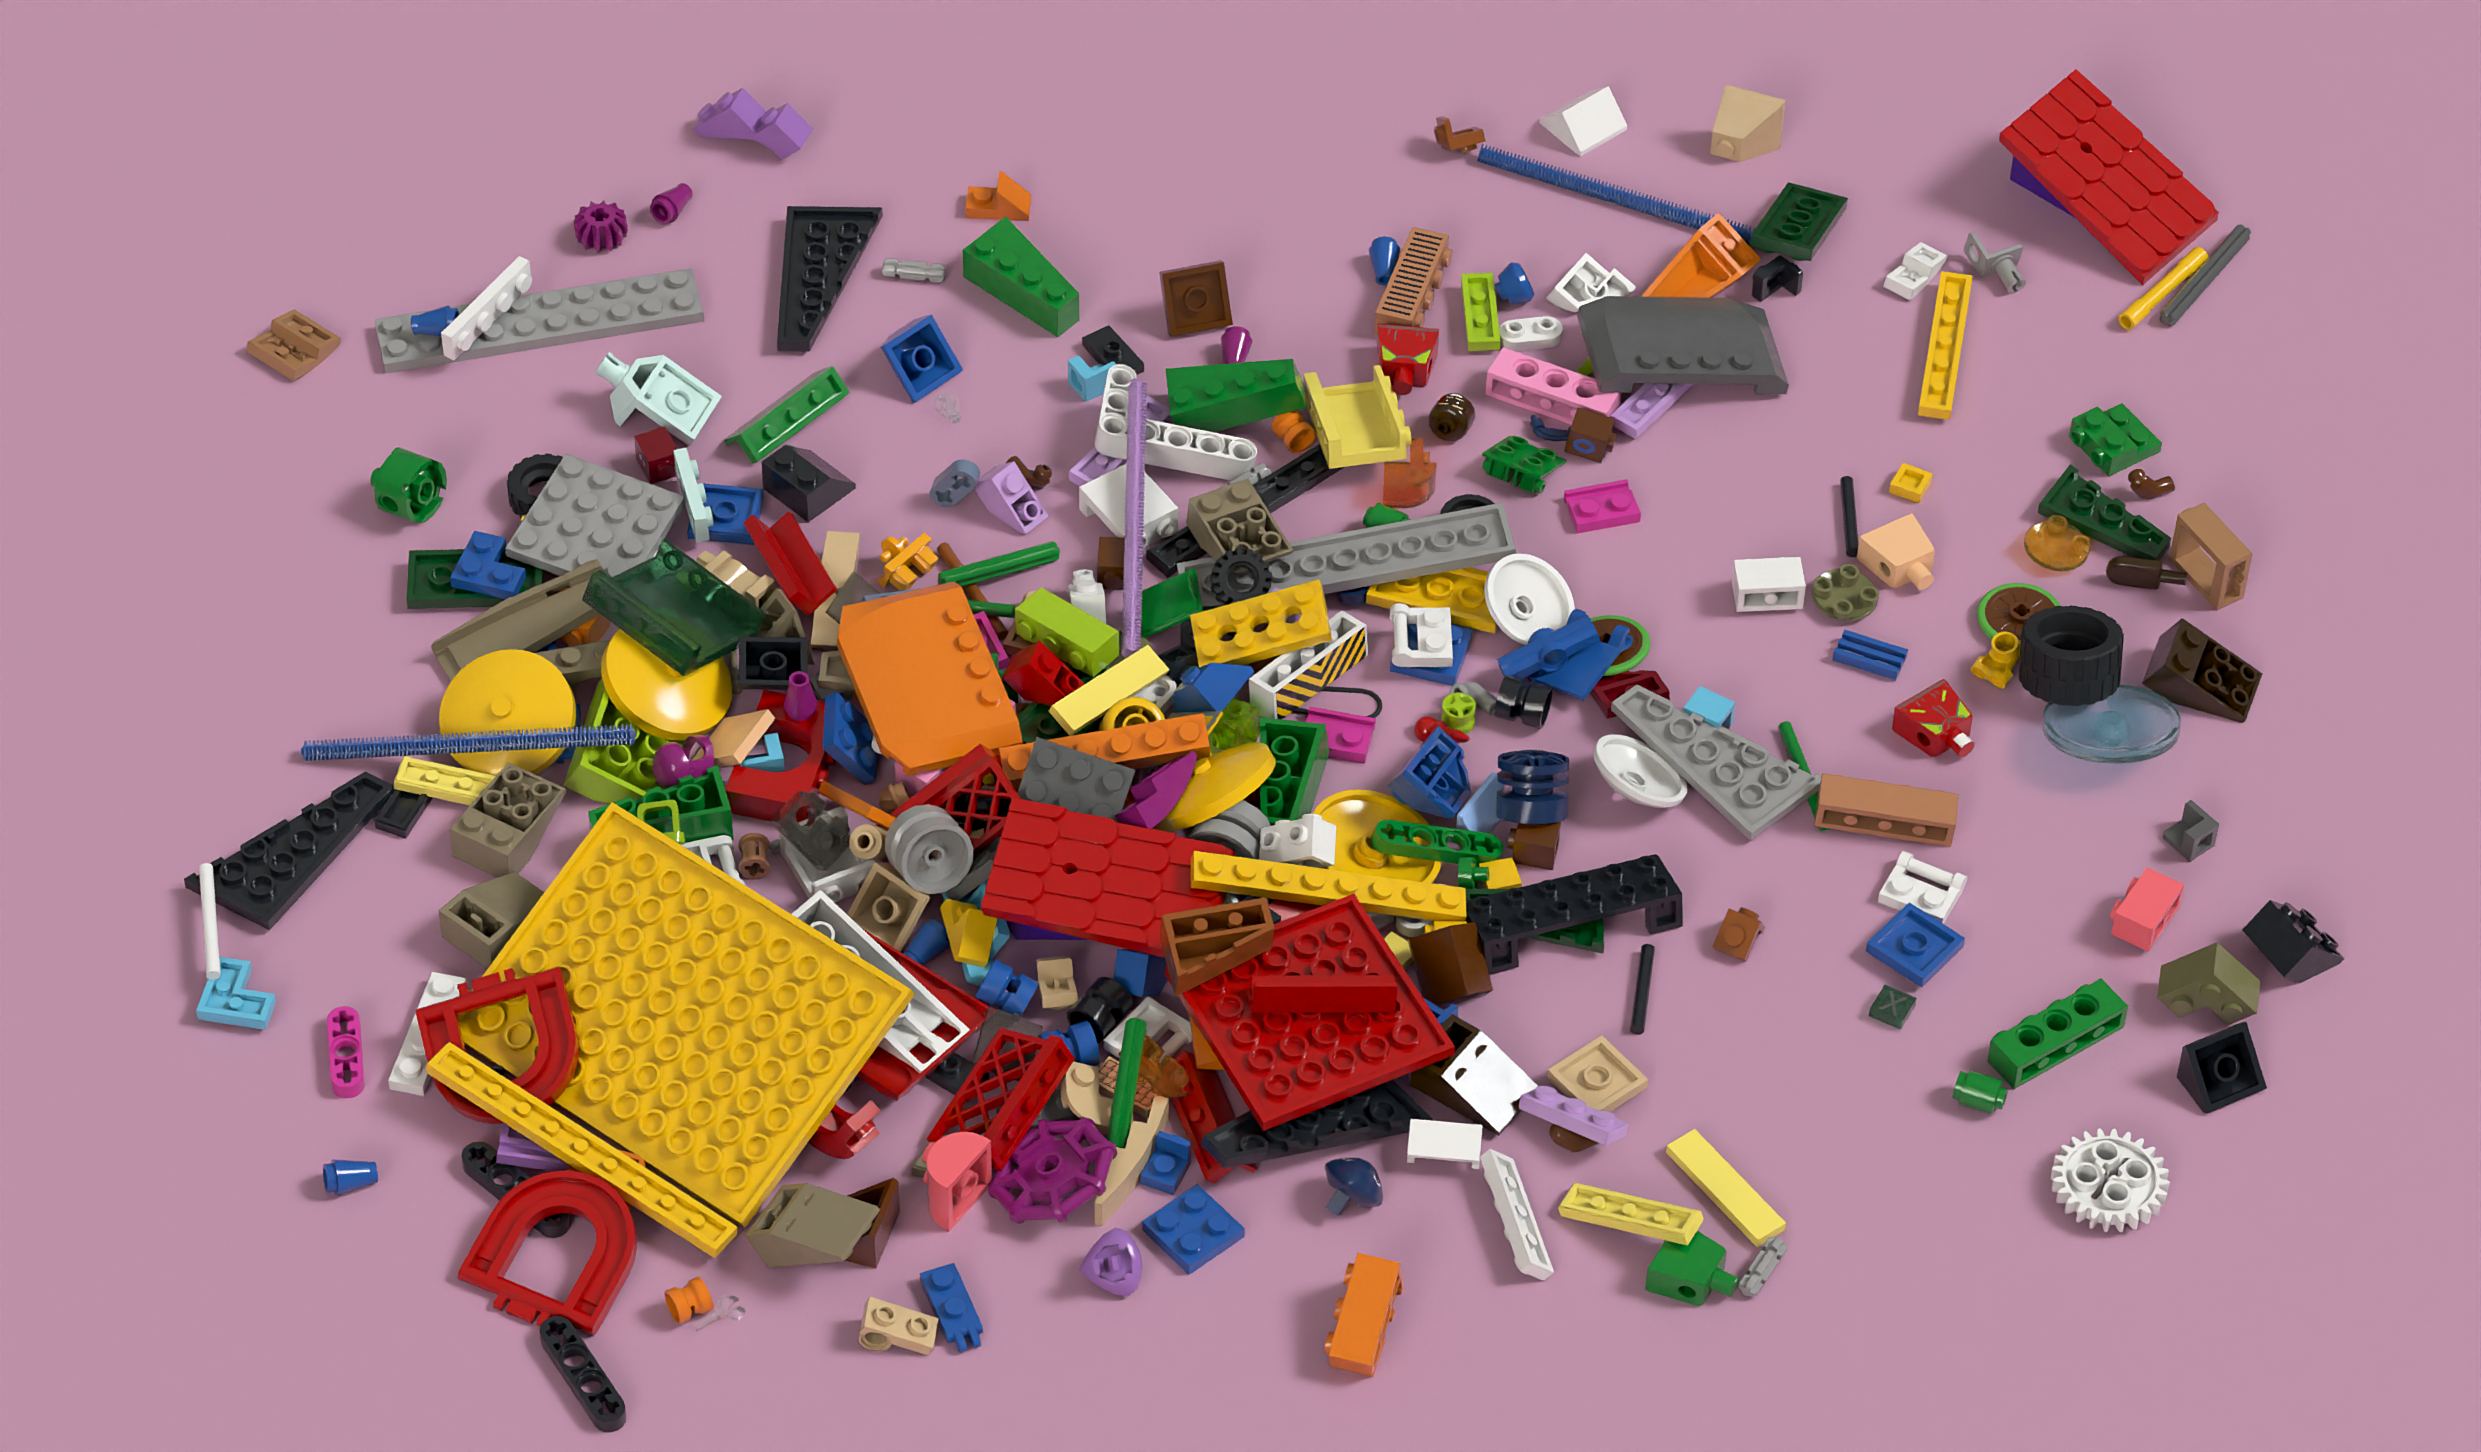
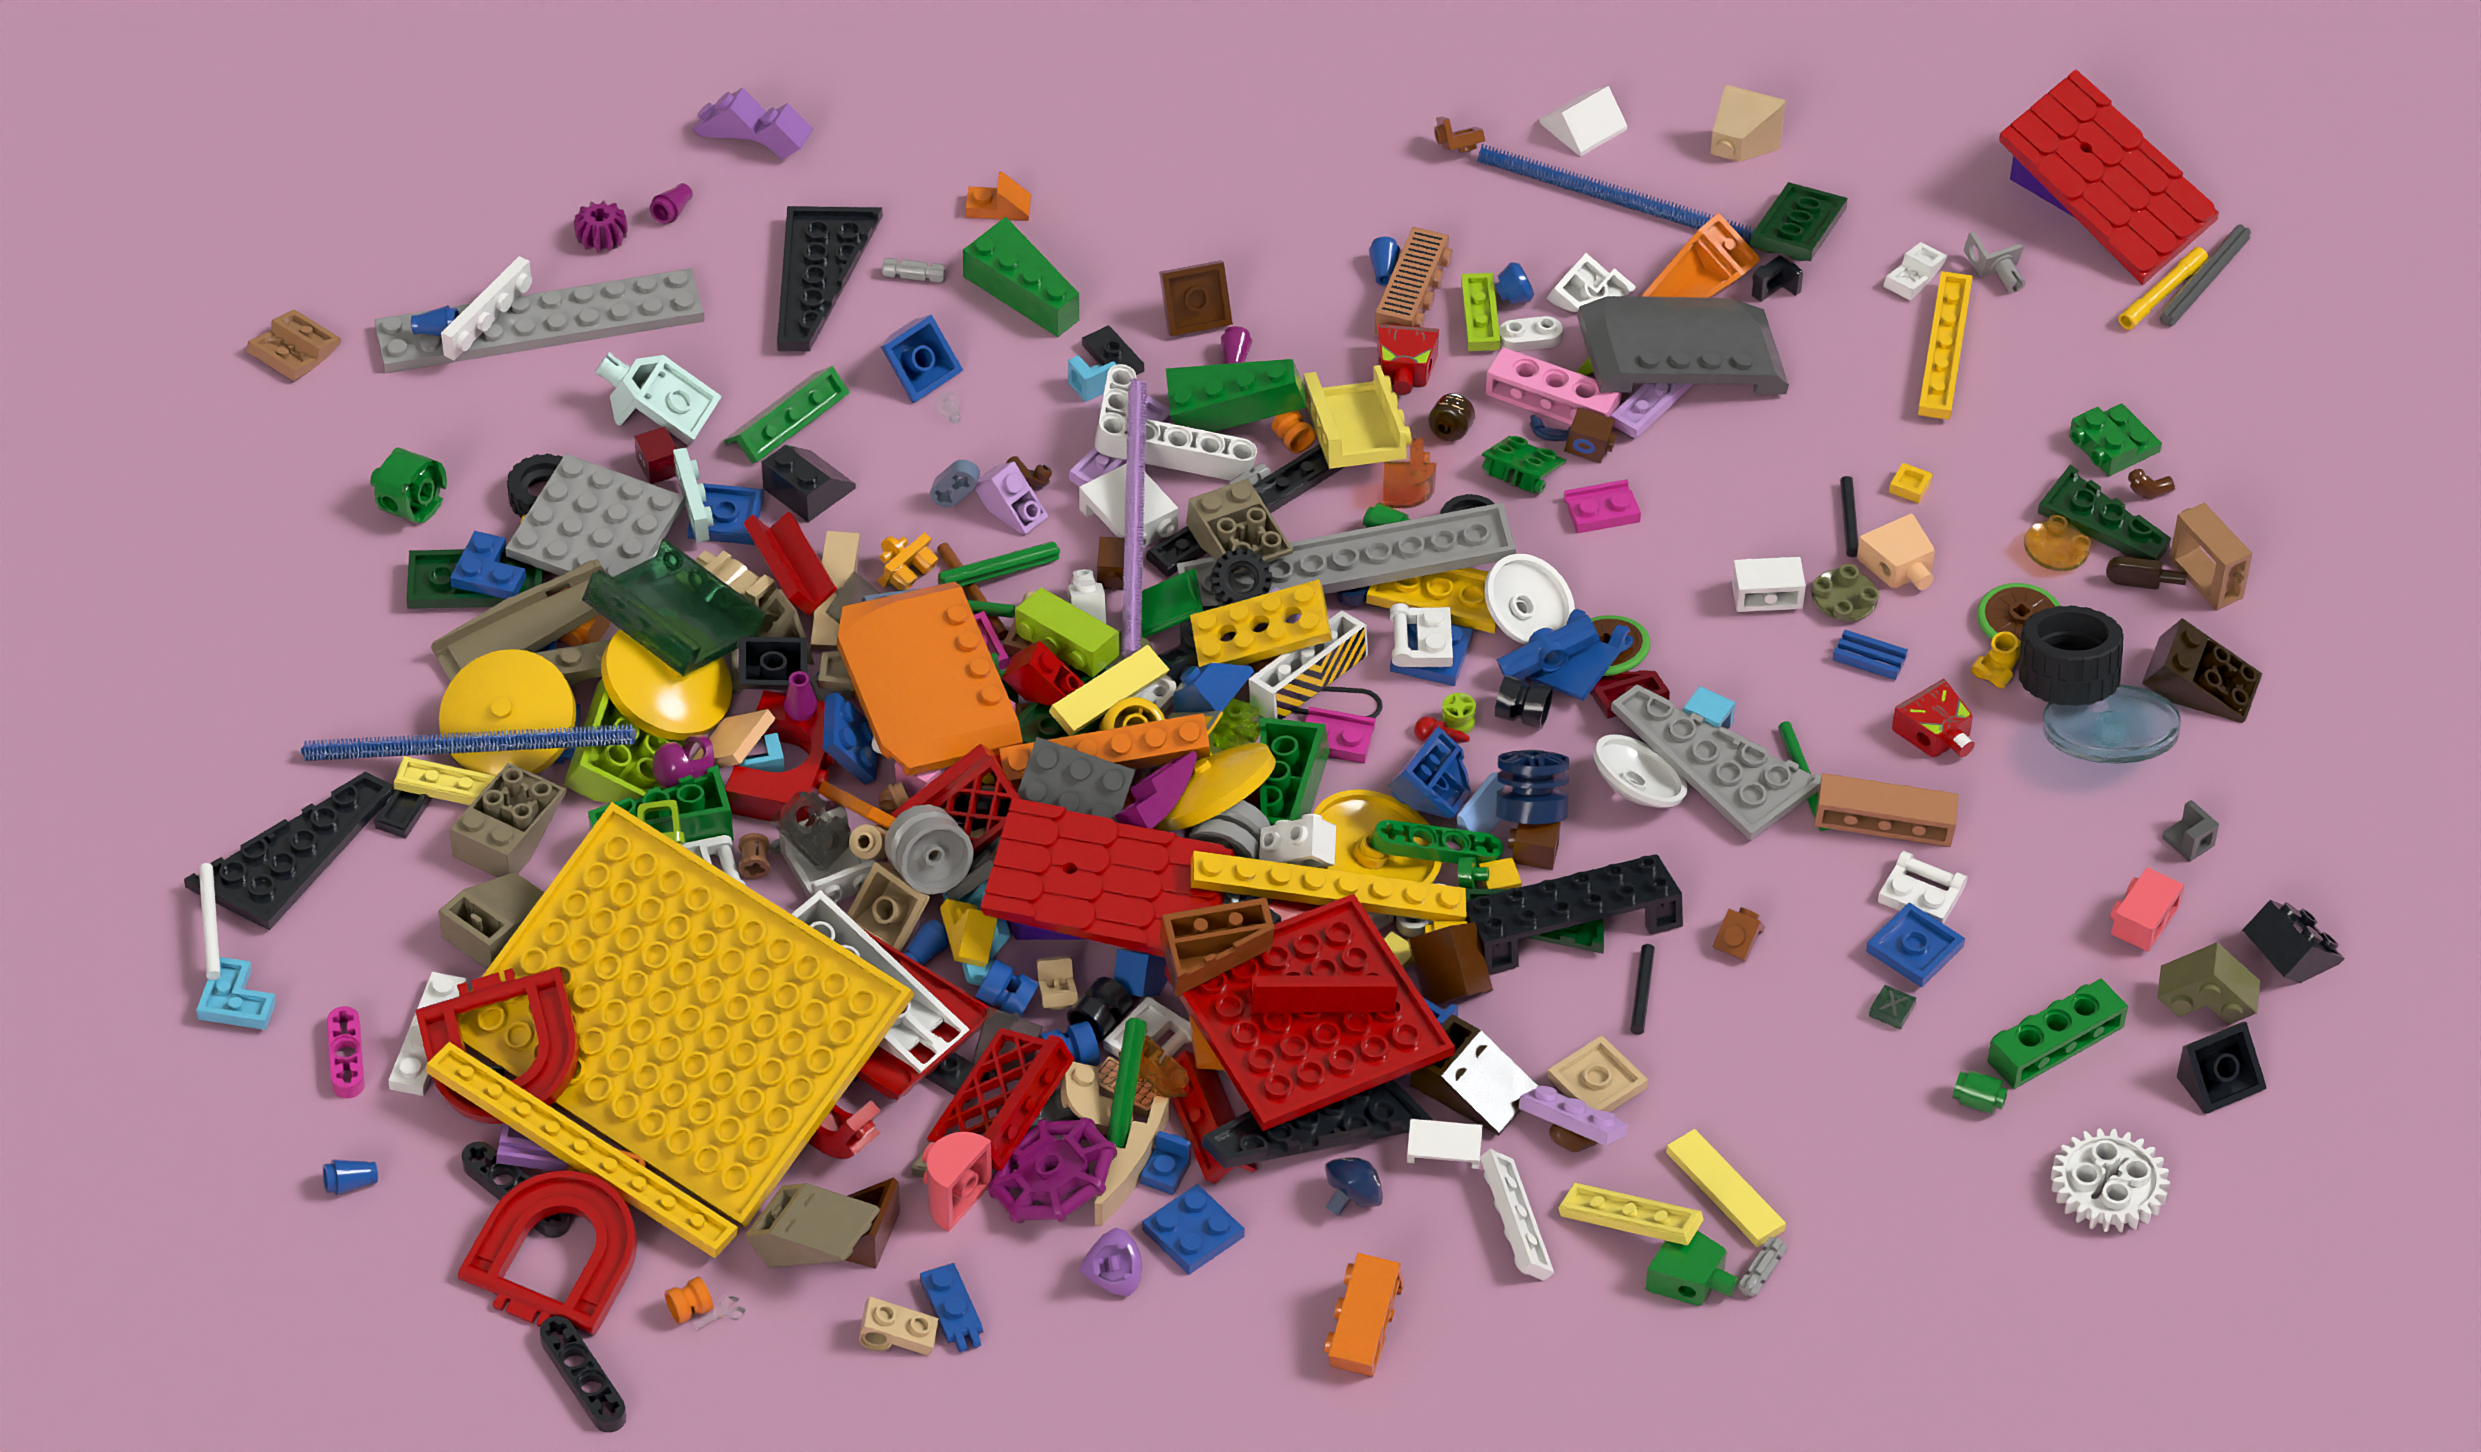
(1479, 694): light grey arm -> none

